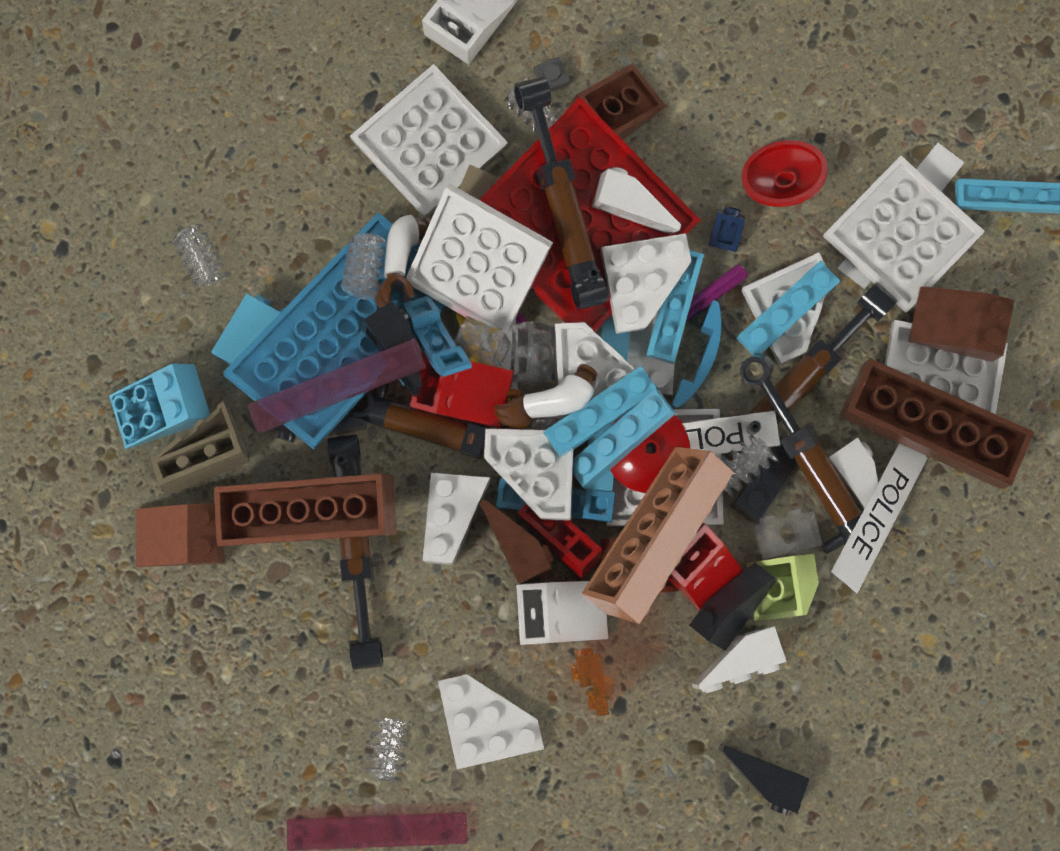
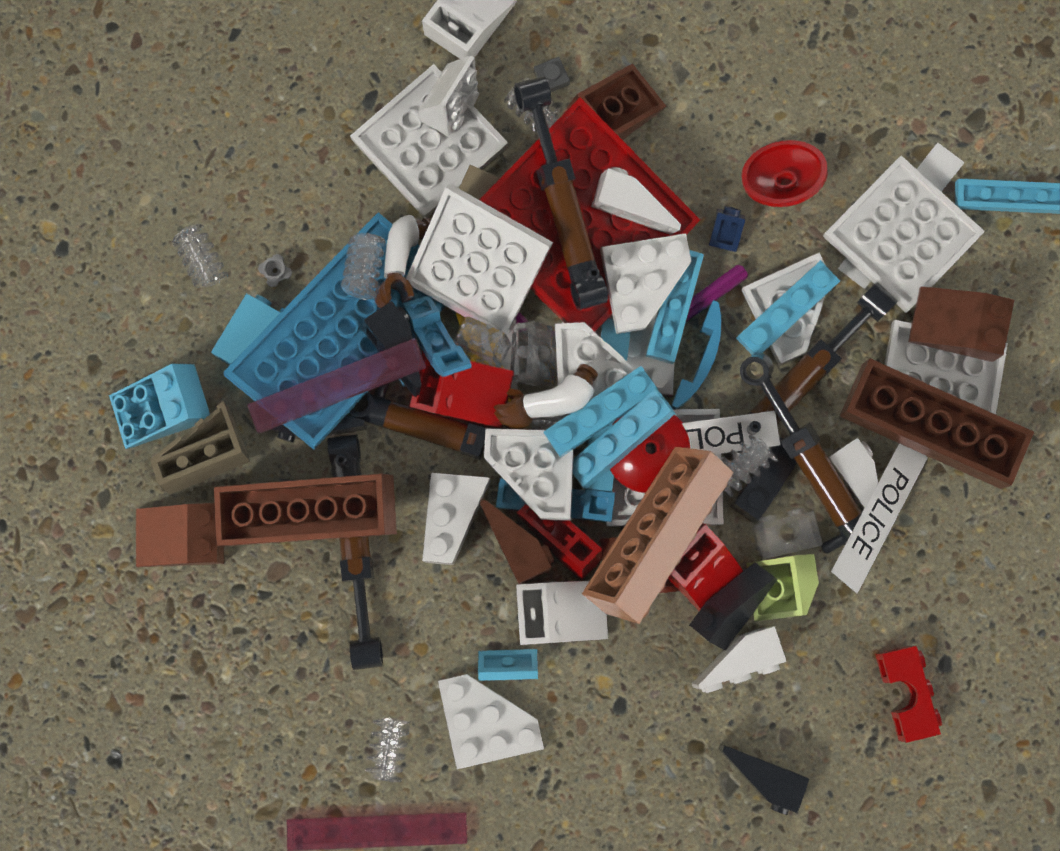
(267, 269): none -> light grey plate
(451, 96): none -> white slope
(507, 664): none -> medium azure plate
(589, 672): clear orange plate -> none
(918, 717): none -> red arch

